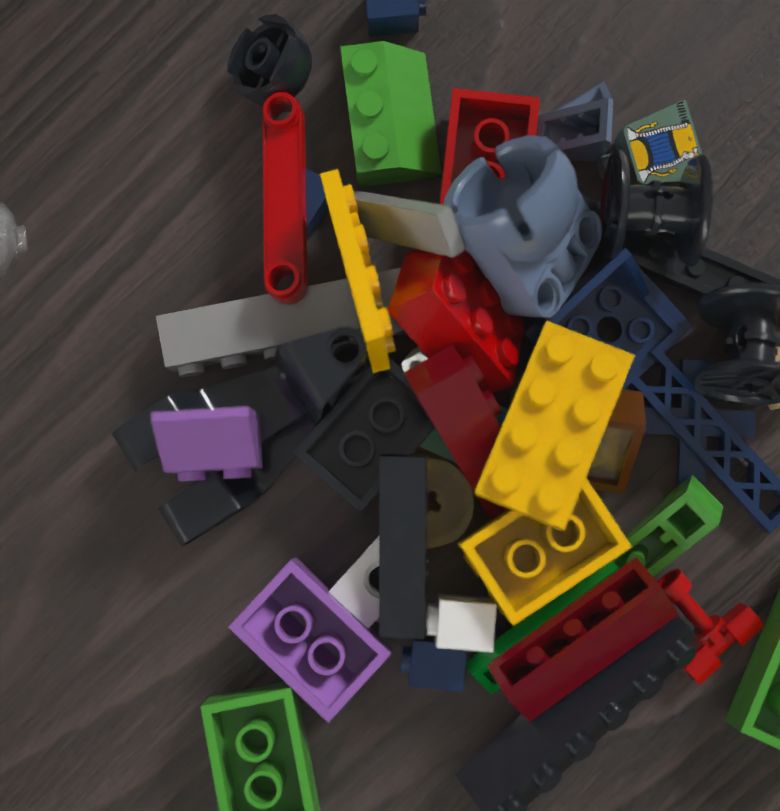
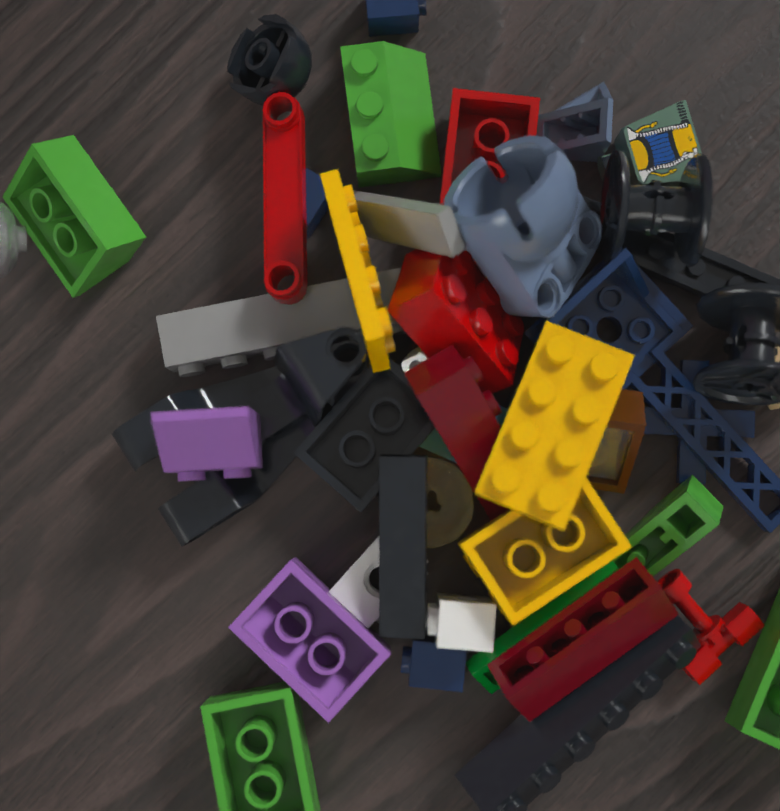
(72, 214): none -> bright green slope

